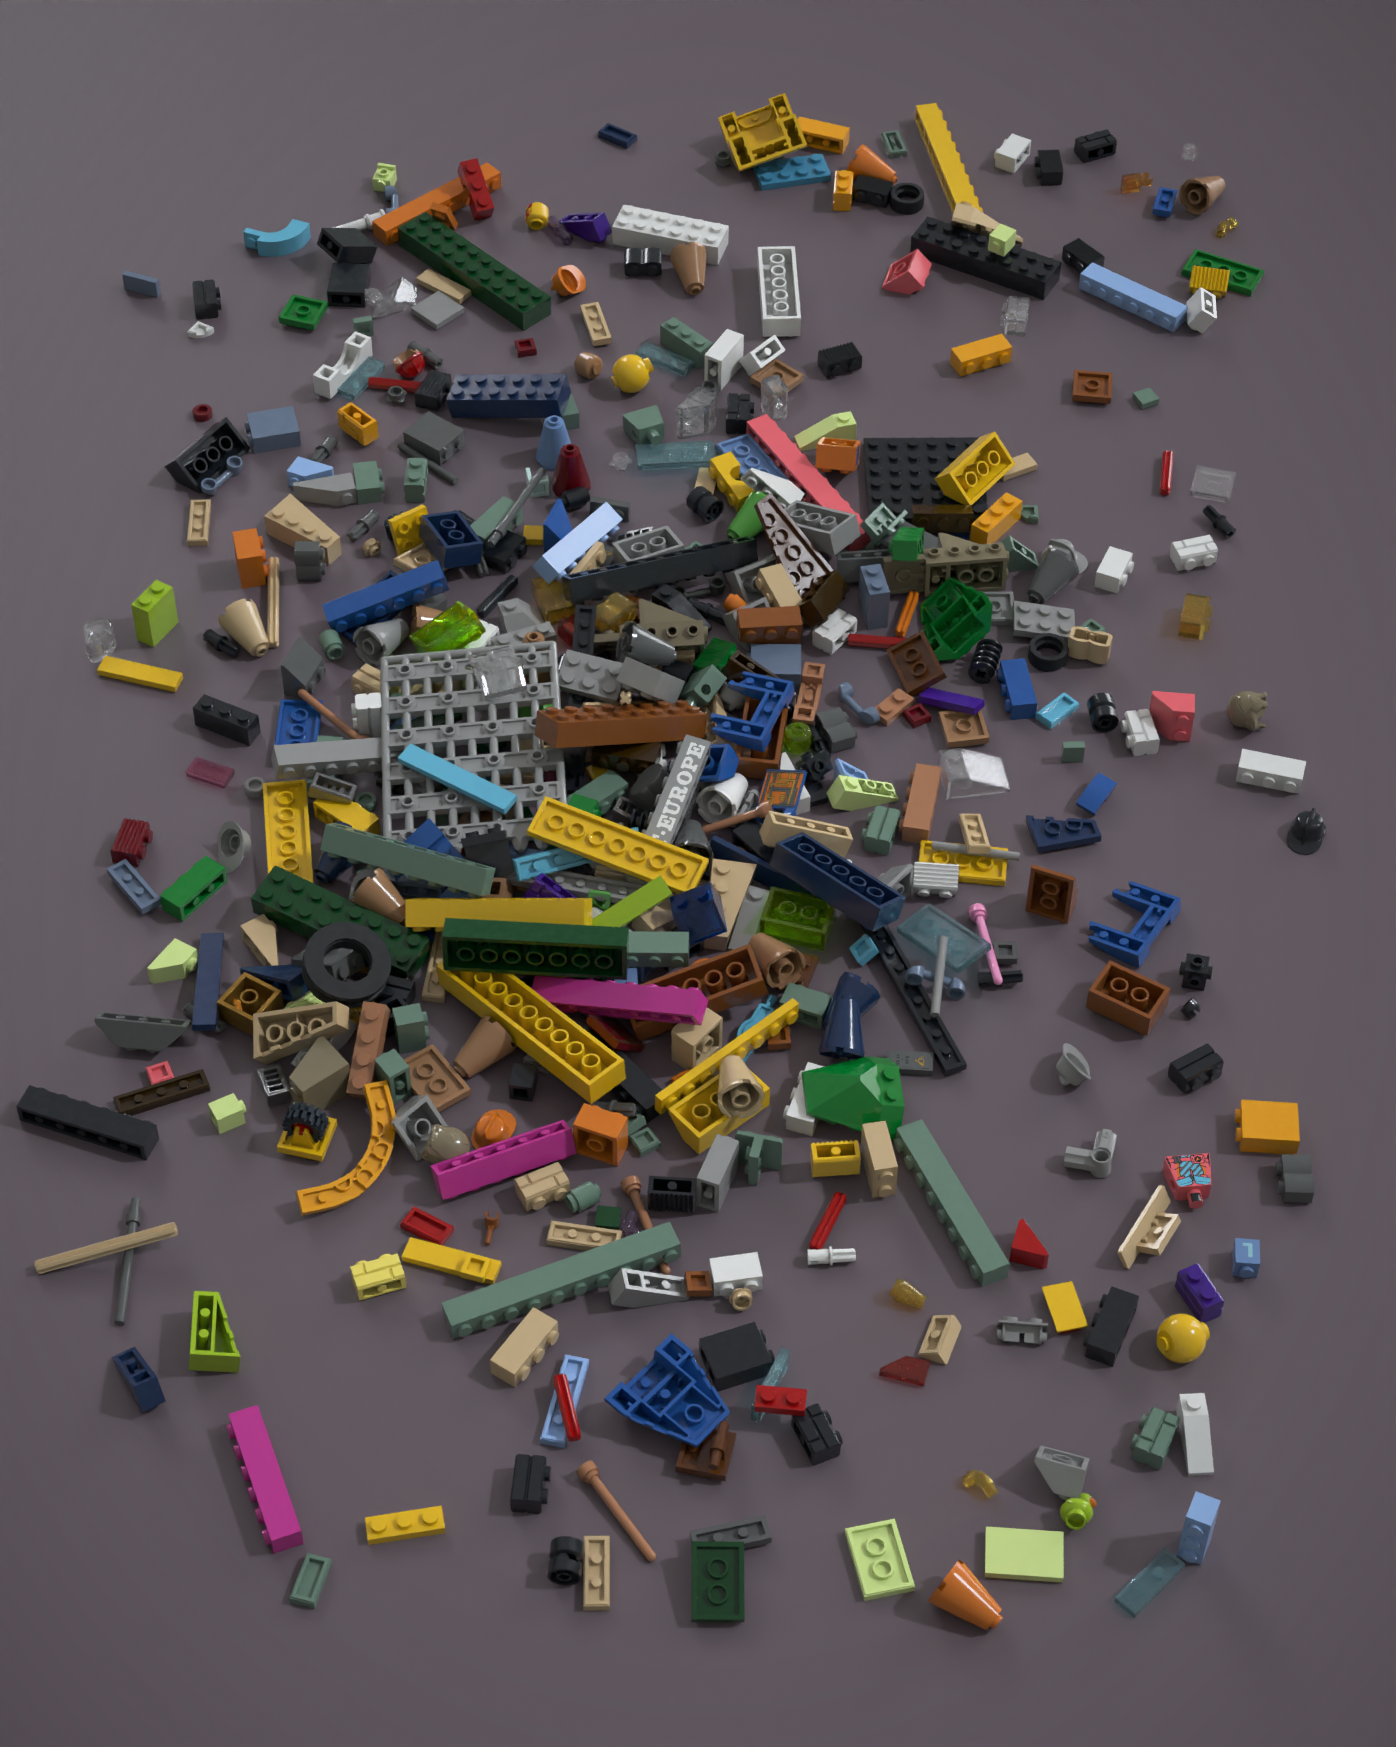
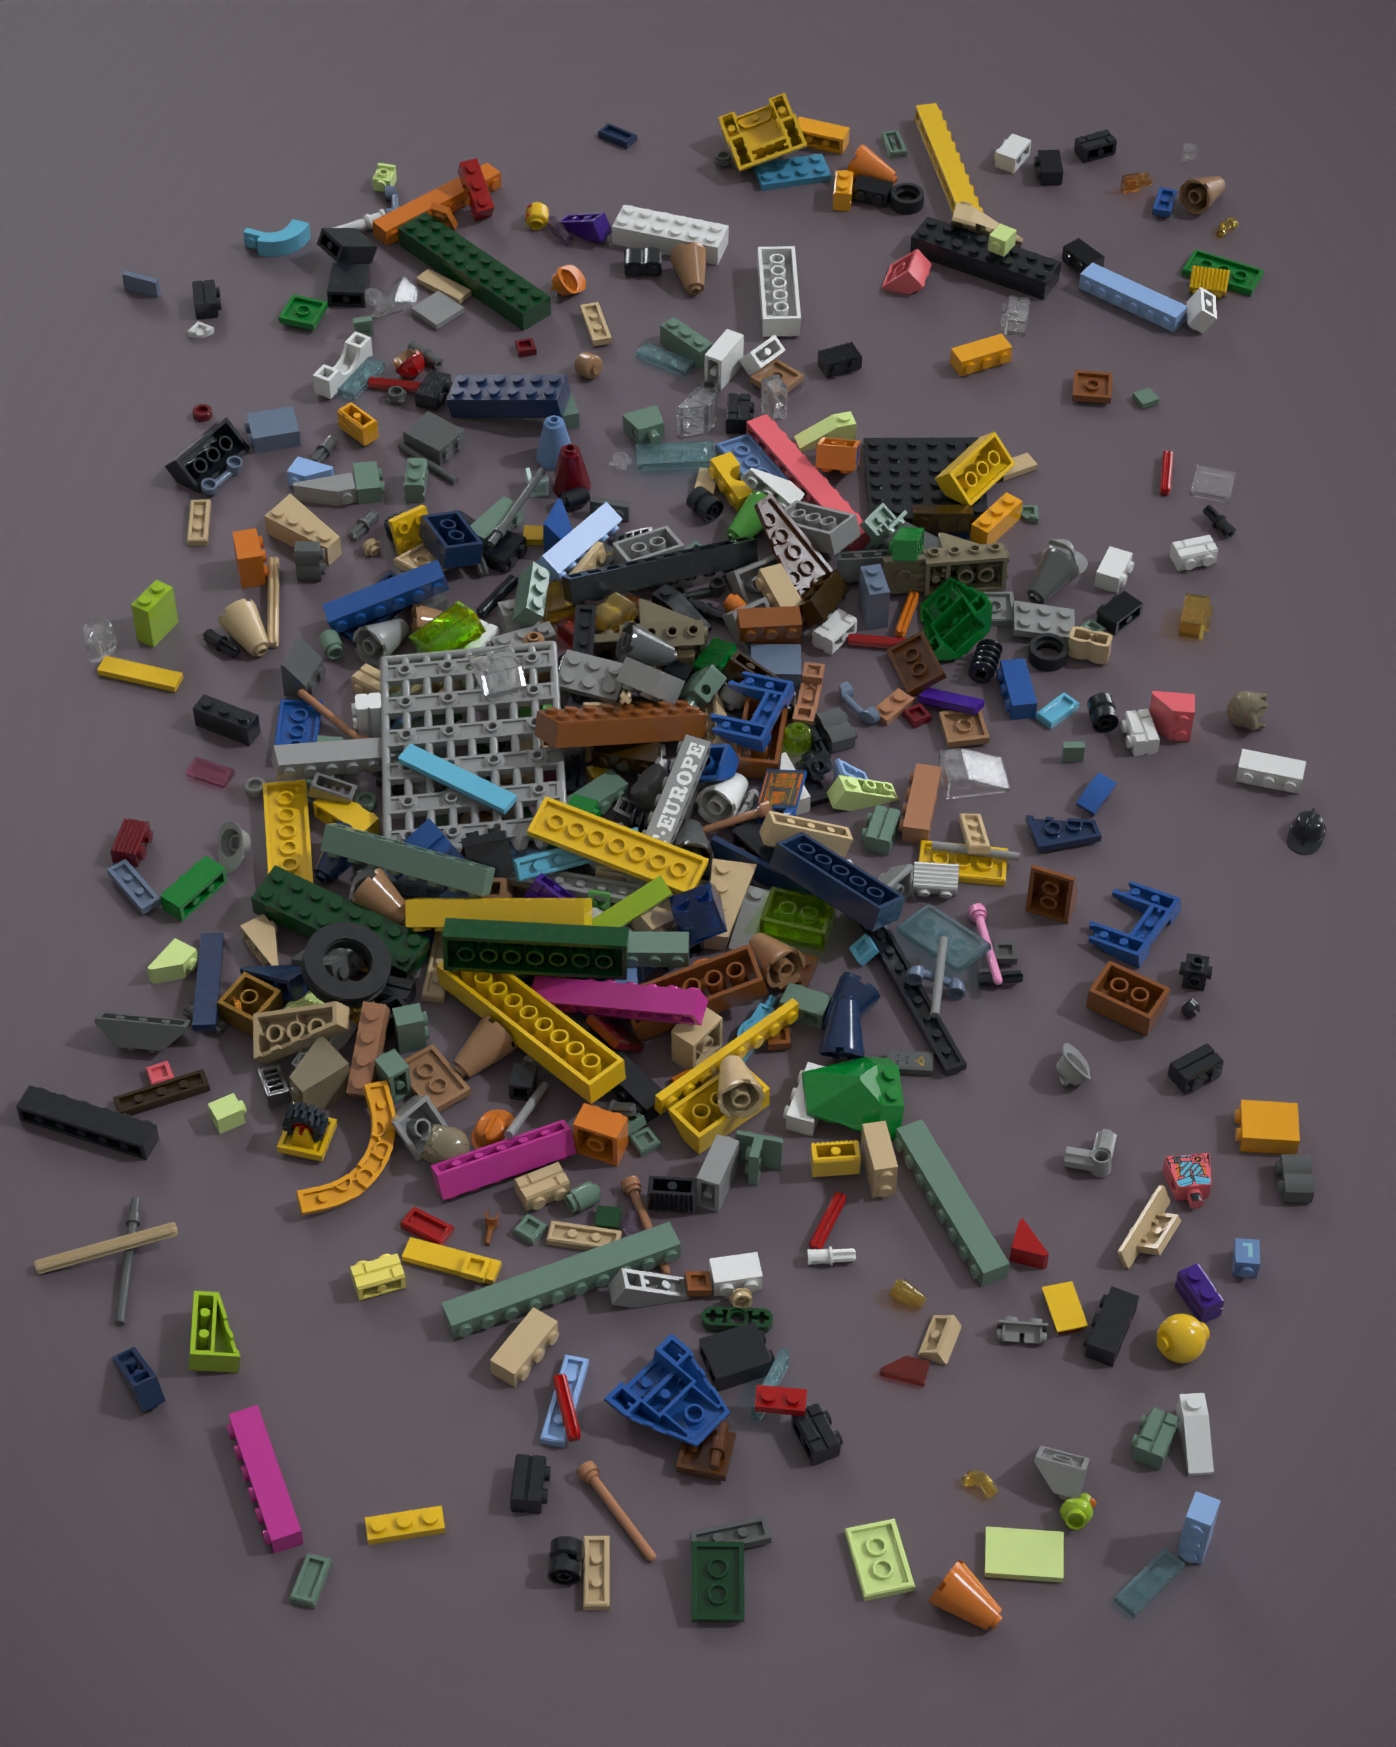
(526, 1110): none -> light grey bar
(530, 1229): none -> sand green tile
(531, 595): none -> sand green brick
(631, 373): yellow brick -> none
(729, 1312): none -> dark green beam
(1020, 556): sand green slope -> none
(1119, 612): none -> black brick

